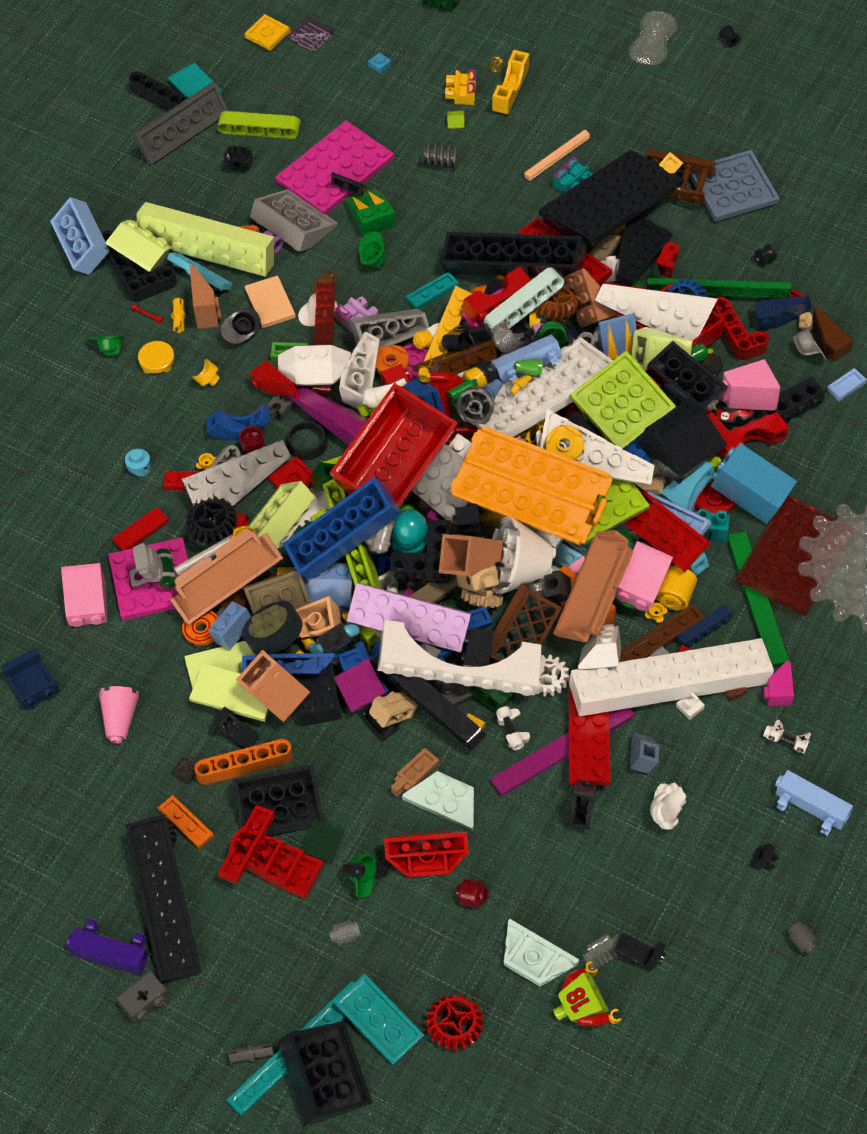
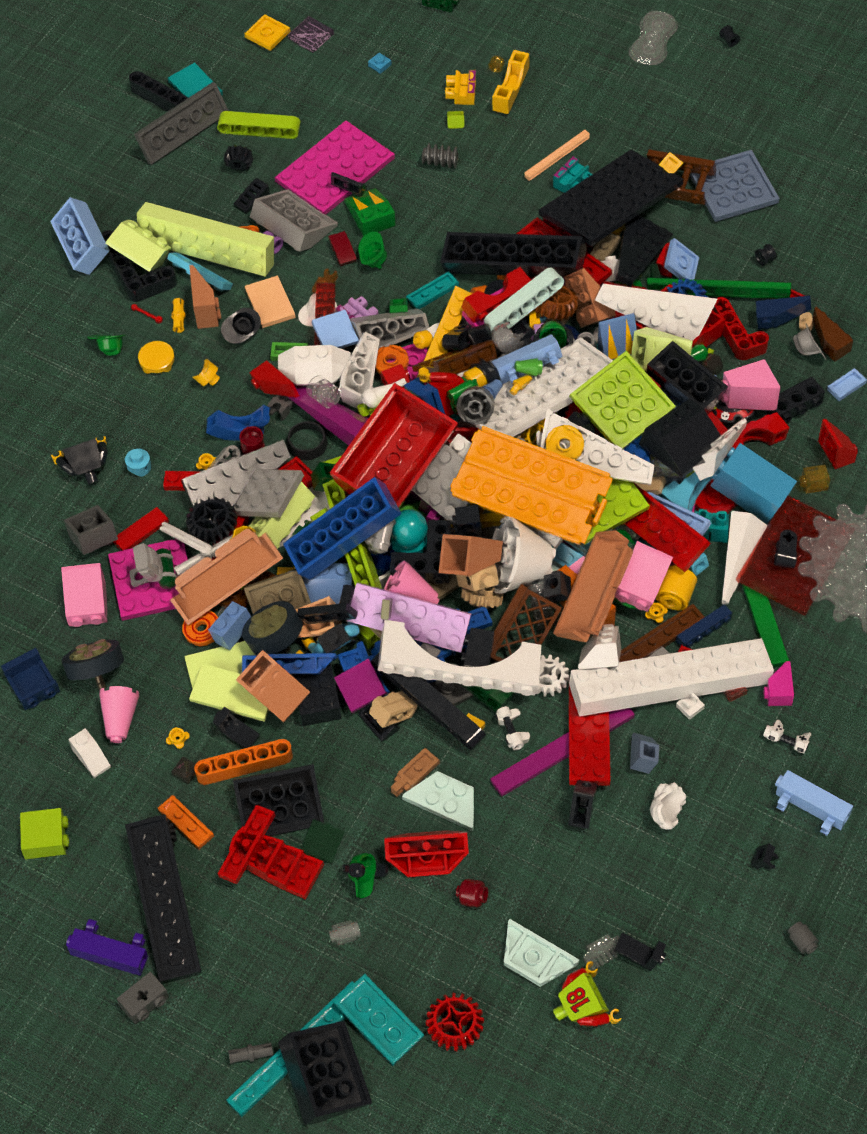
(43, 833): none -> lime piece
(83, 459): none -> black torso
(89, 753): none -> white slope
(90, 529): none -> dark grey brick
(93, 660): none -> black wheel
(177, 732): none -> yellow plate
(186, 538): none -> white axle
(256, 186): none -> black slope
(268, 493): none -> light grey plate
(323, 391): none -> clear wheel
(333, 612): none -> black piece
(335, 330): none -> light blue tile
(342, 248): none -> dark red slope
(386, 609): none -> tile
(398, 305): none -> green tile
(410, 583): none -> bright pink cone
(681, 260): none -> light blue tile
(719, 450): none -> white wedge
(744, 535): none -> white wedge
(786, 549): none -> black piece
(815, 479): none -> clear yellow brick
(836, 445): none -> red slope

